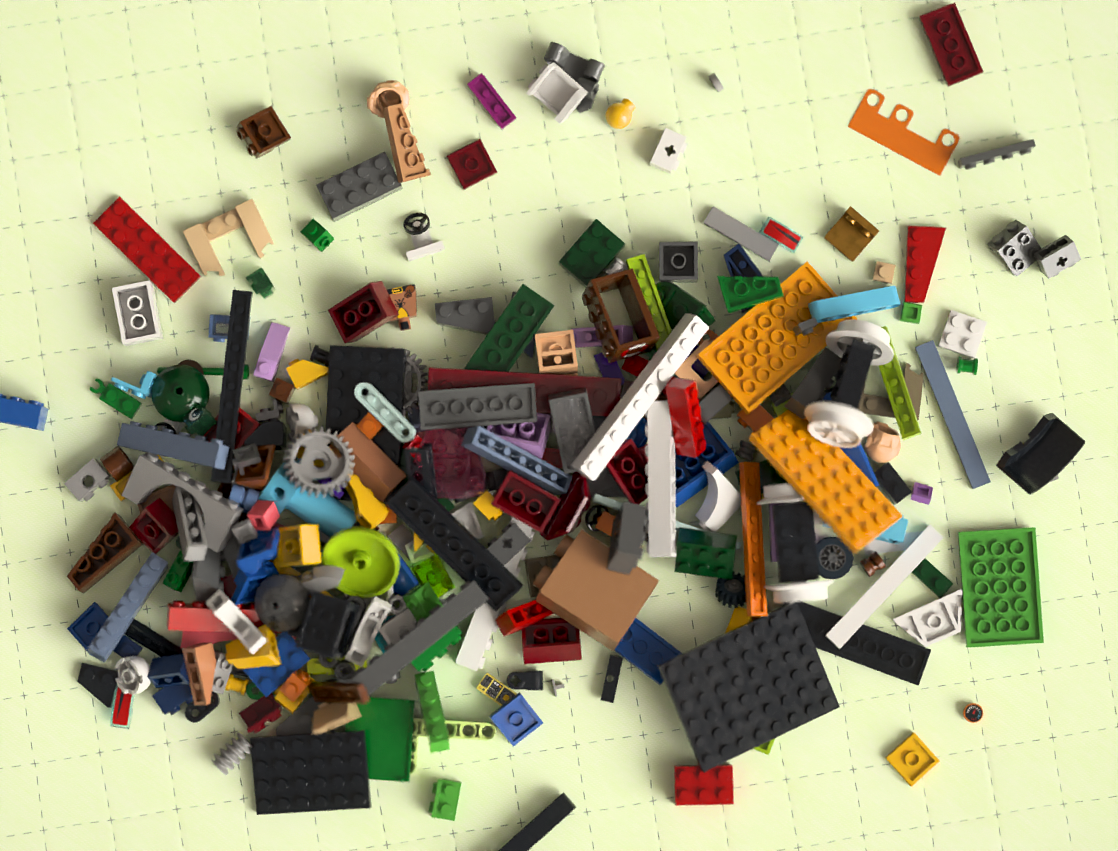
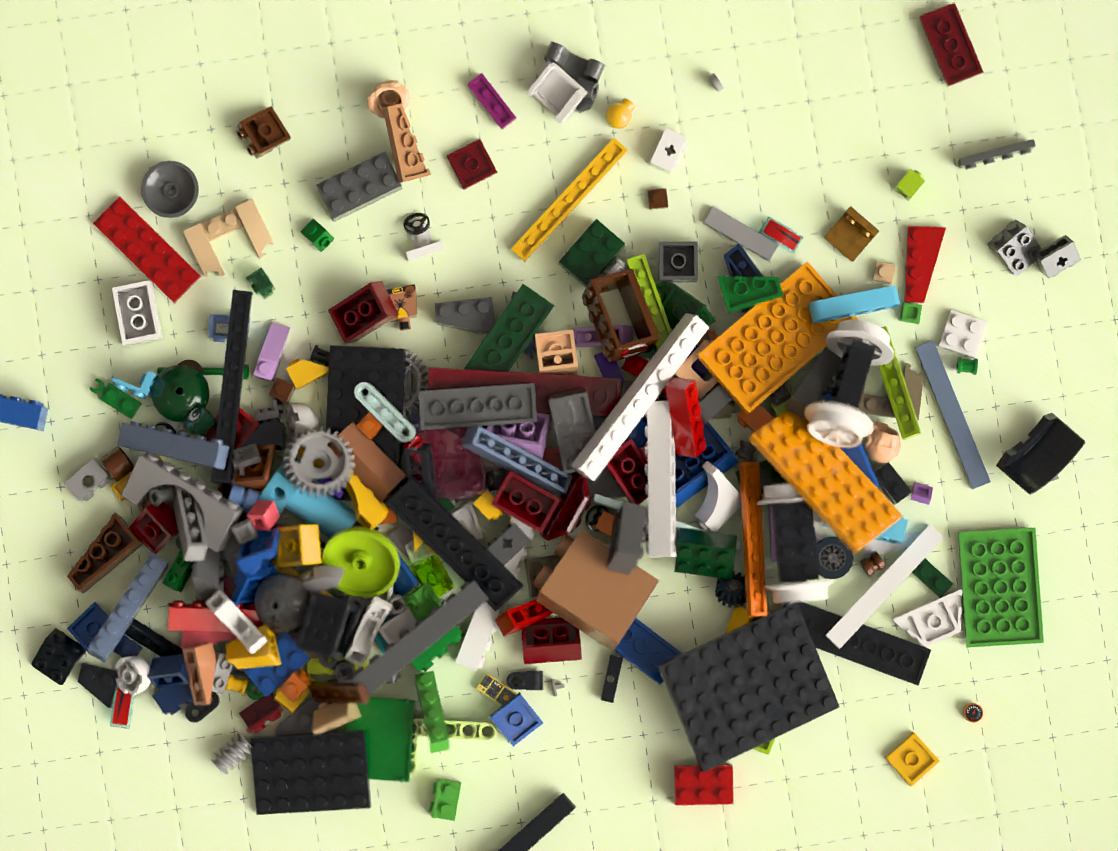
(58, 656): none -> black bracket
(160, 180): none -> dark grey dish
(162, 495): none -> dark grey bush
(569, 199): none -> yellow plate
(657, 199): none -> reddish brown plate
(805, 327): dark grey plate -> none
(896, 136): orange piece -> none
(910, 184): none -> lime brick

